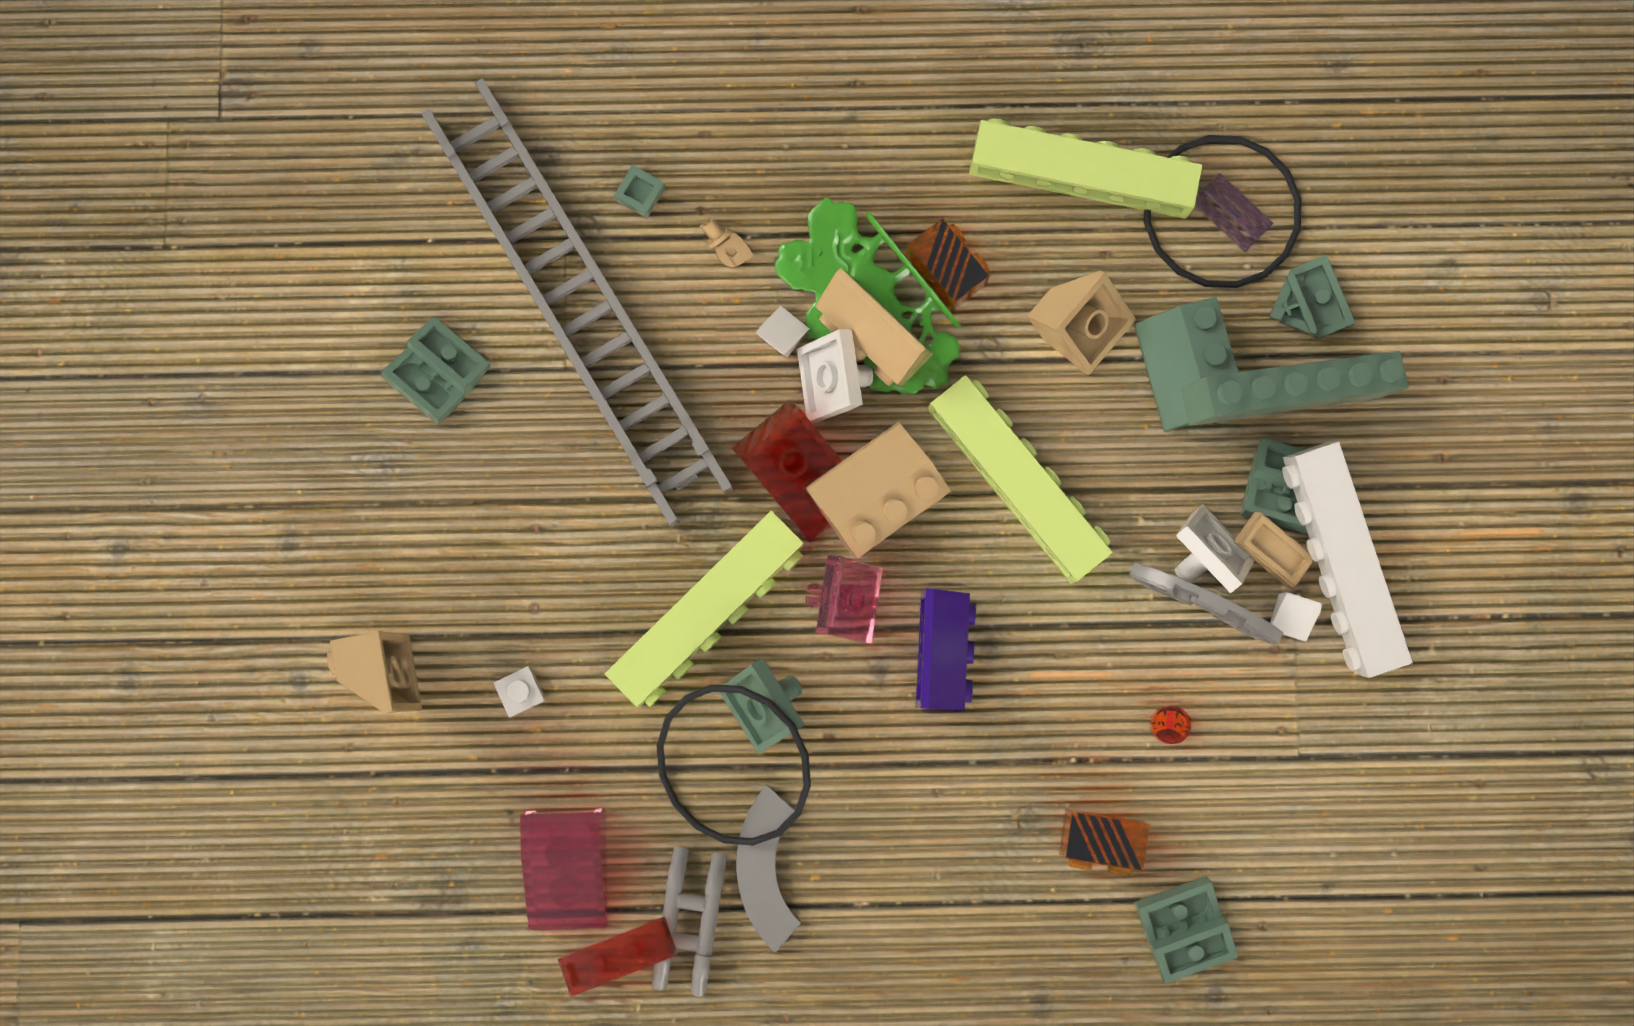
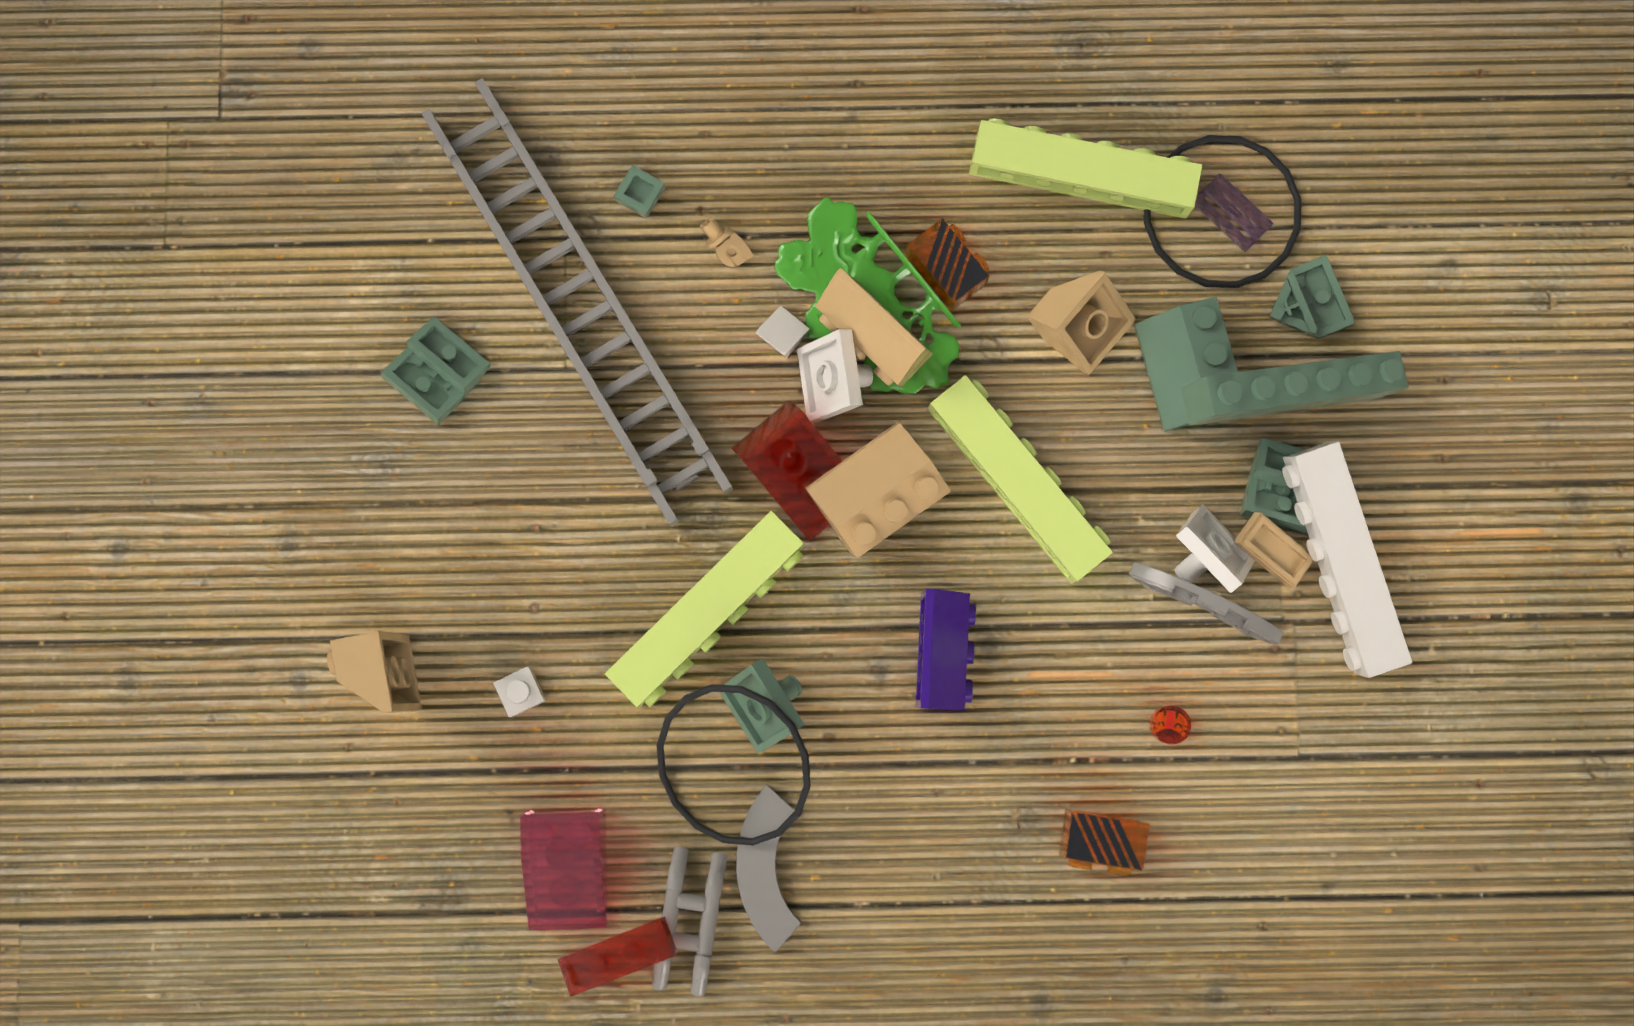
(846, 599): clear pink tile -> none
(1186, 929): sand green slope -> none
(1295, 615): white slope -> none

